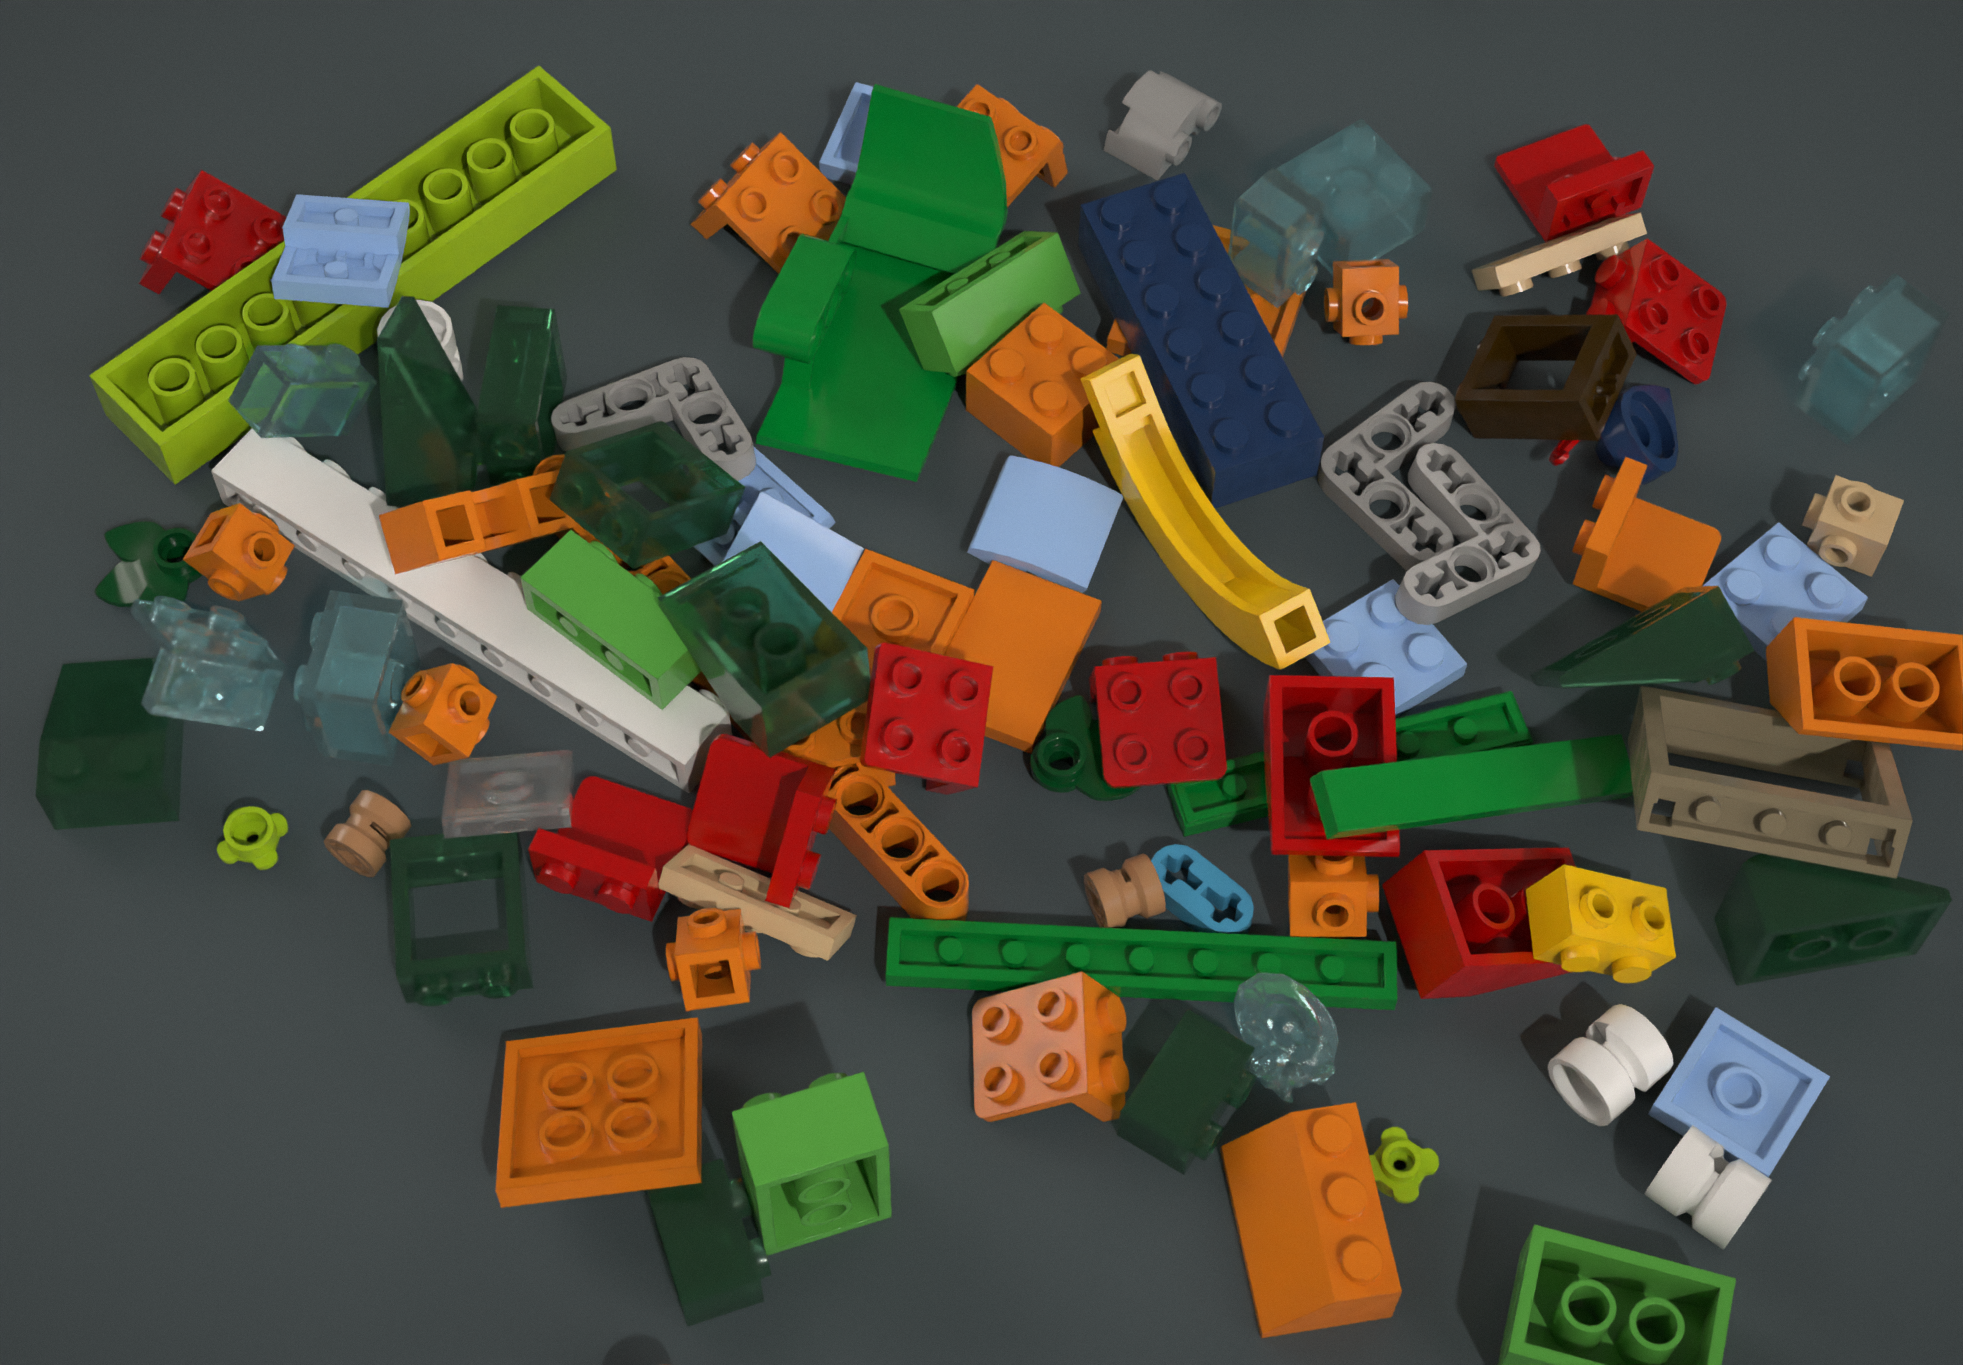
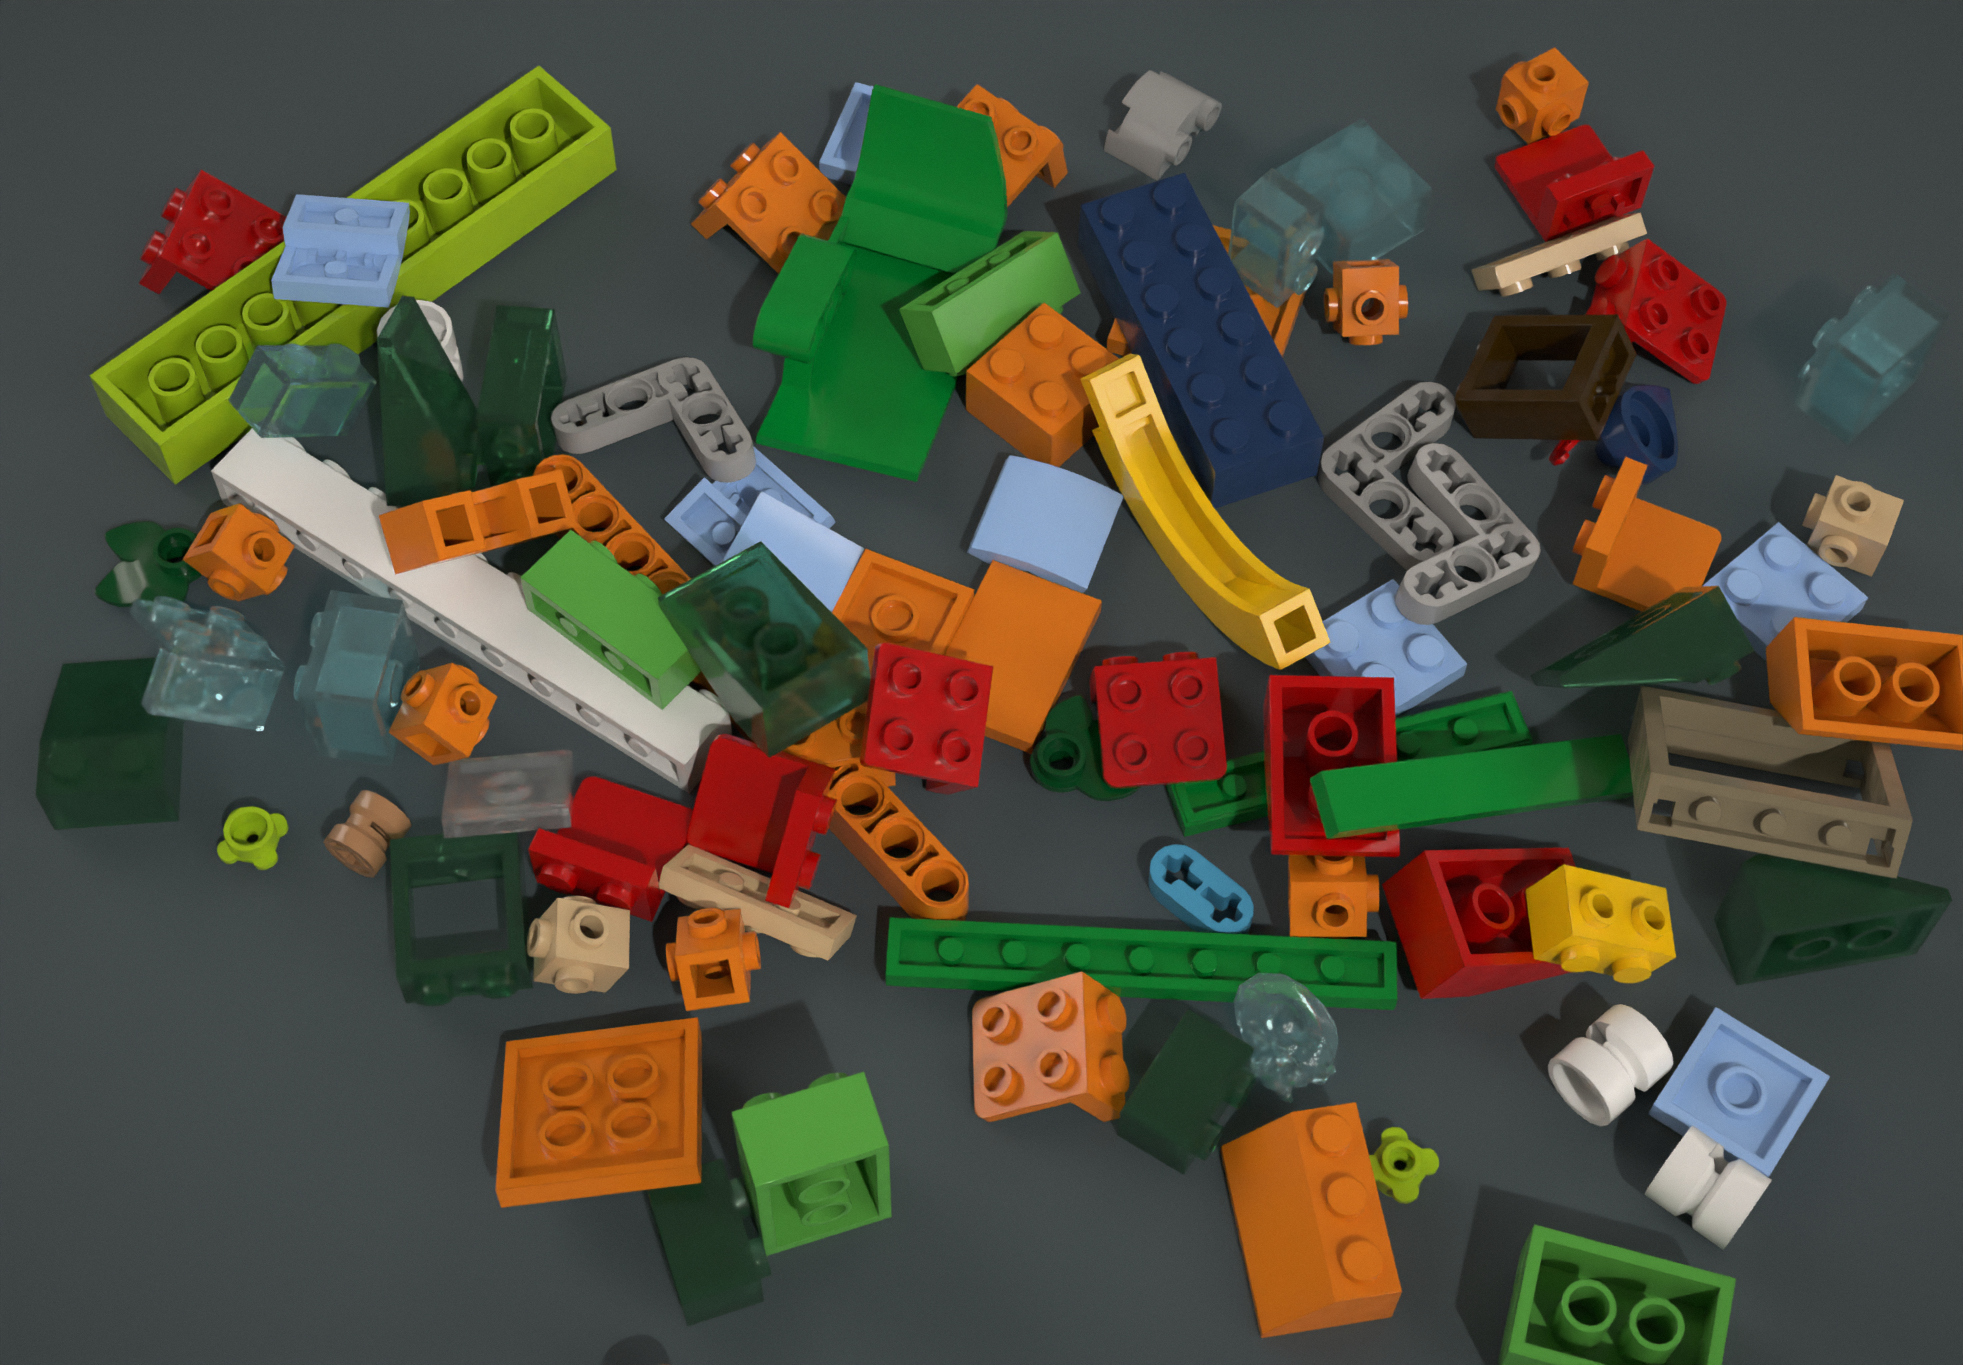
(580, 945): none -> tan brick
(655, 456): clear green window -> none
(1125, 892): medium nougat wheel -> none
(1541, 96): none -> orange brick

